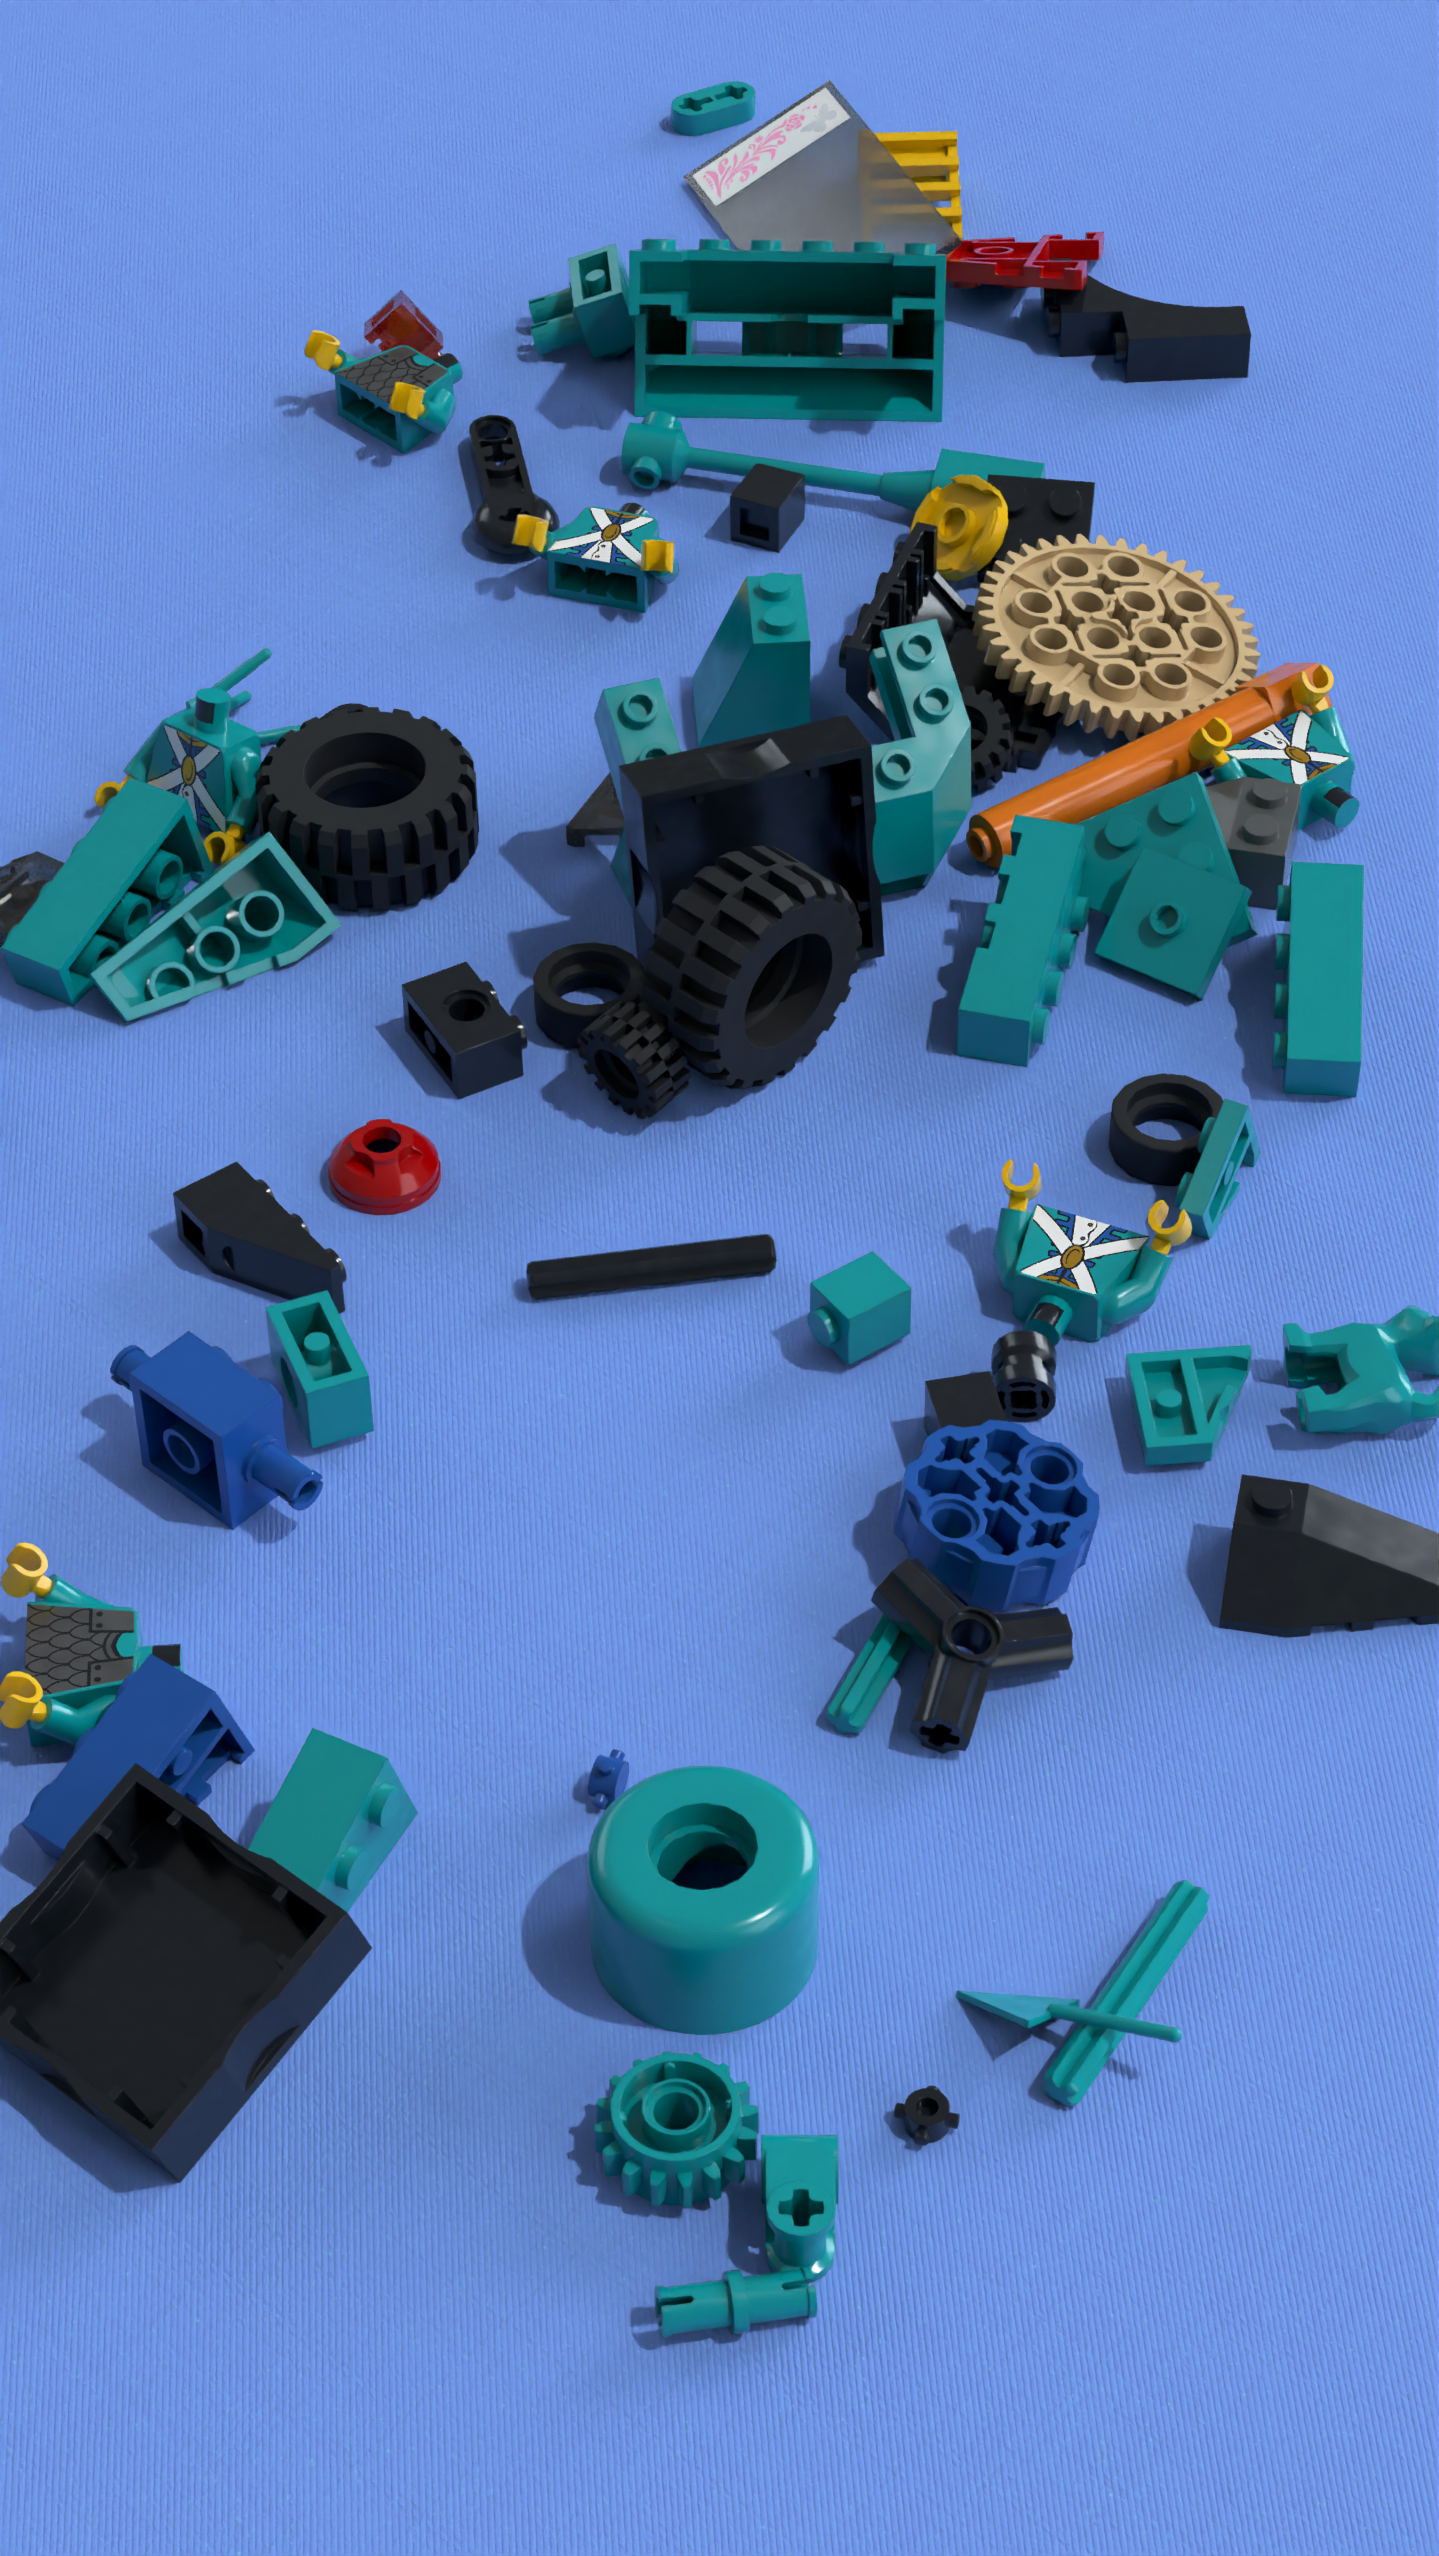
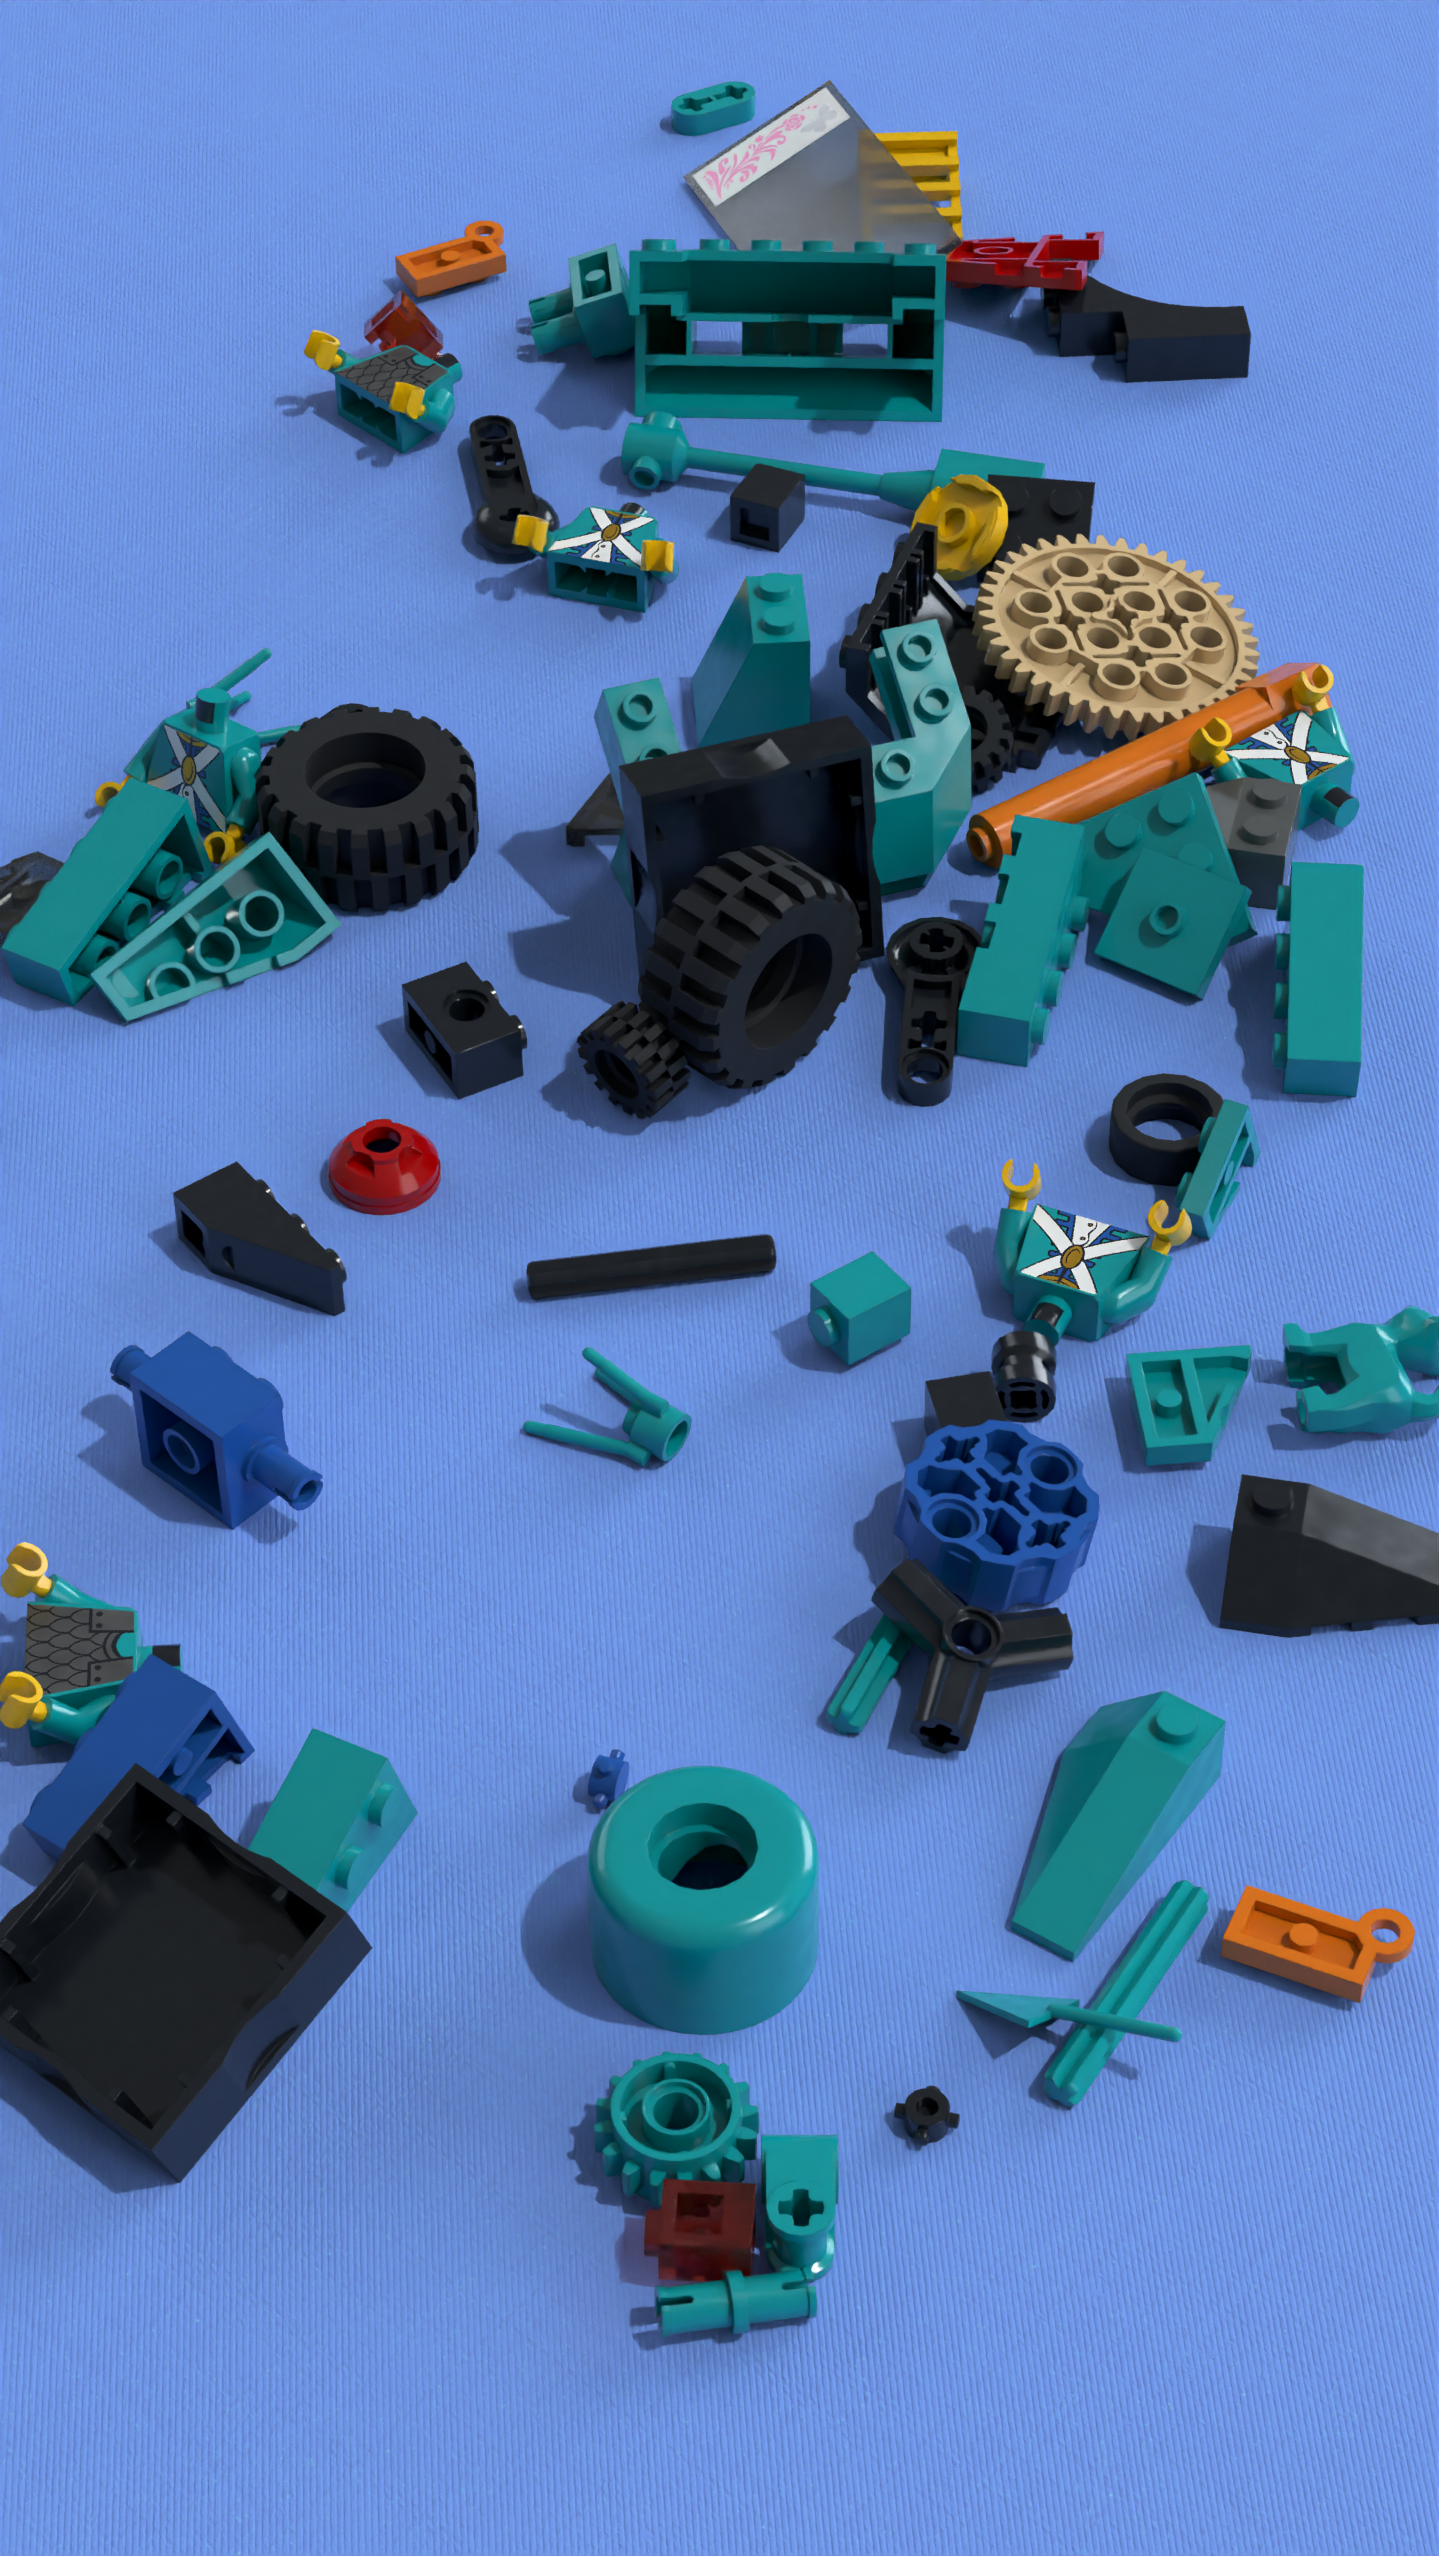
(319, 1369): teal brick -> none
(455, 261): none -> orange hinge
(581, 967): black tyre -> none
(650, 1421): none -> teal plant
(702, 2230): none -> clear red brick
(930, 1000): none -> black beam
(1113, 1811): none -> teal wedge
(1313, 1943): none -> orange hinge

